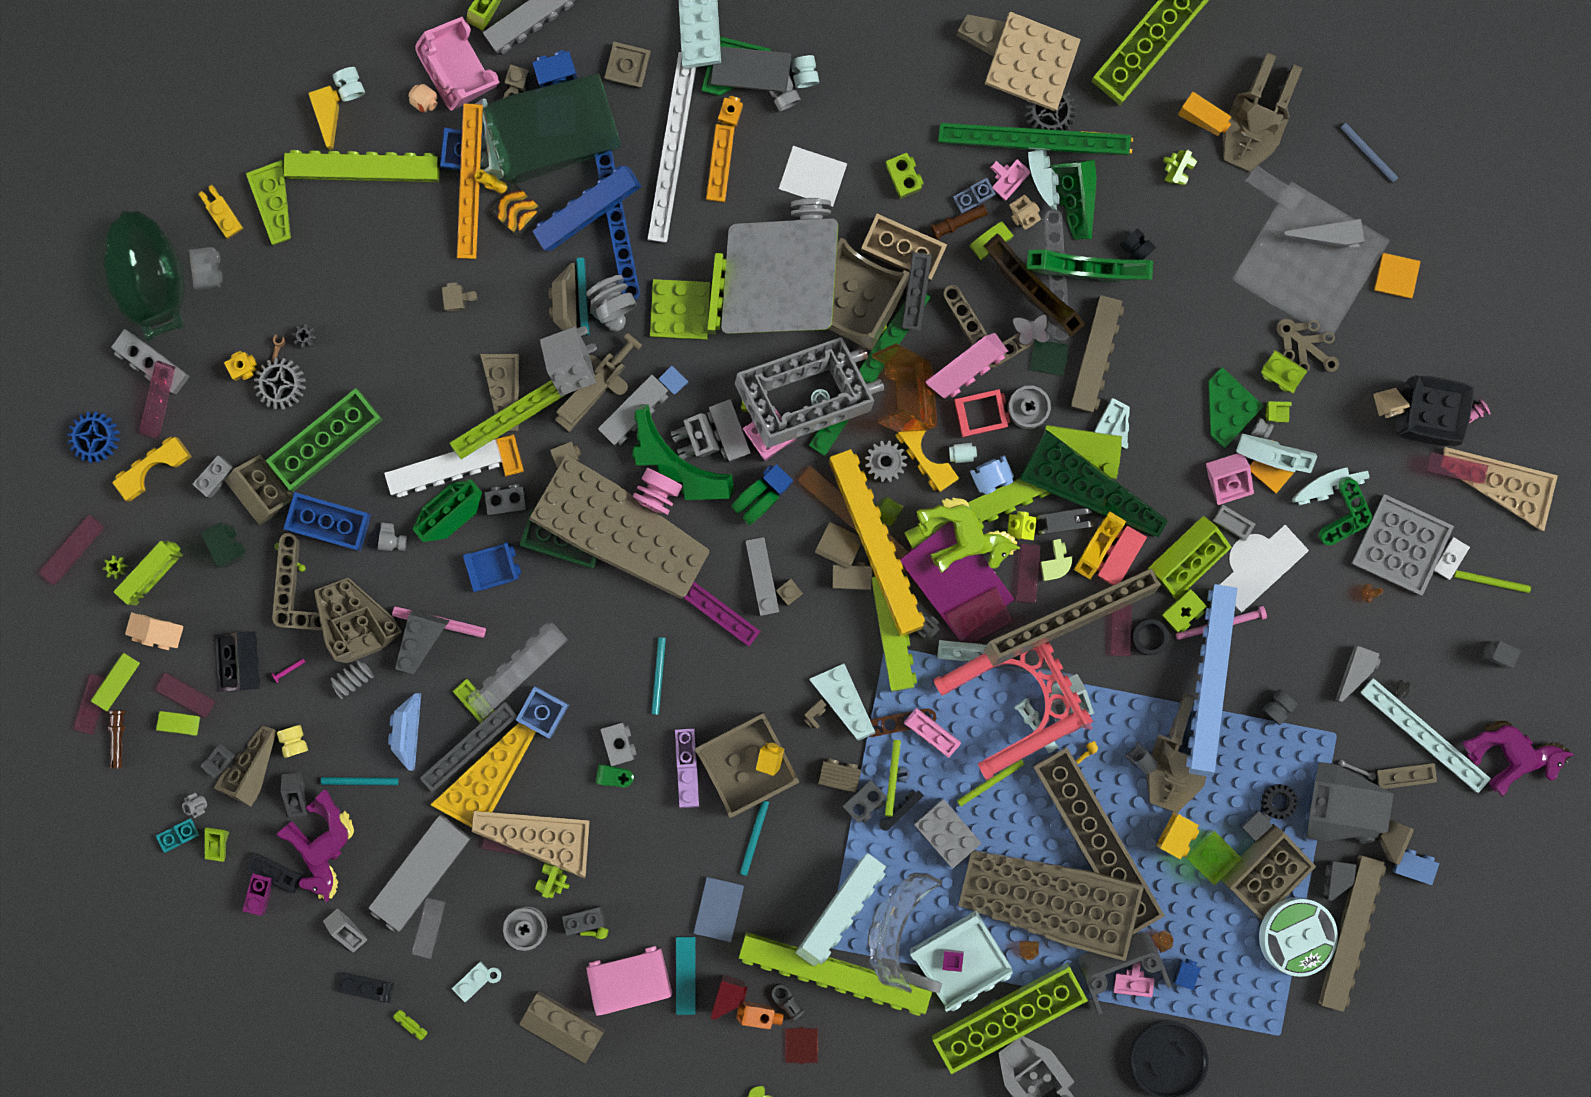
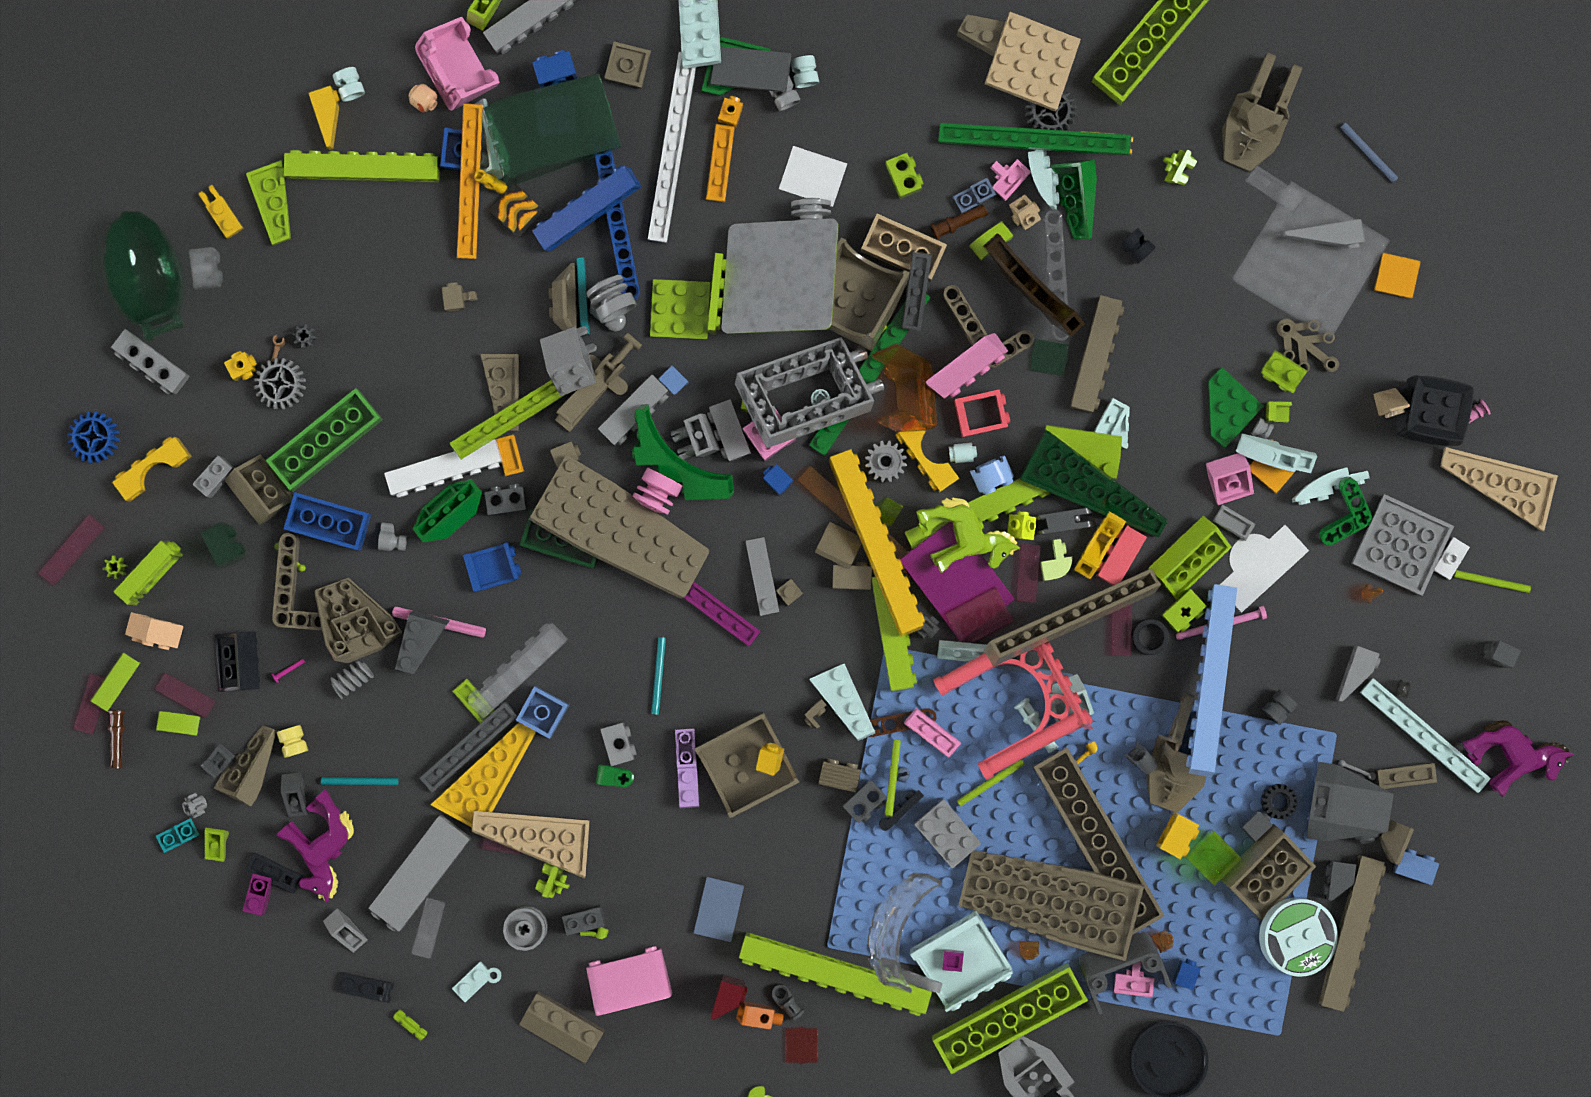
(157, 399): clear pink tile -> none
(405, 731): light blue wedge -> none
(516, 80): dark tan brick -> none
(685, 975): teal tile -> none
(753, 499): green wheel -> none
(754, 838): teal bar -> none
(842, 907): light aqua brick -> none
(1029, 396): light grey wheel -> none
(1033, 329): light grey animal -> none
(1081, 267): green arch -> none
(1205, 114): light orange slope -> none
(1457, 468): clear pink tile -> none

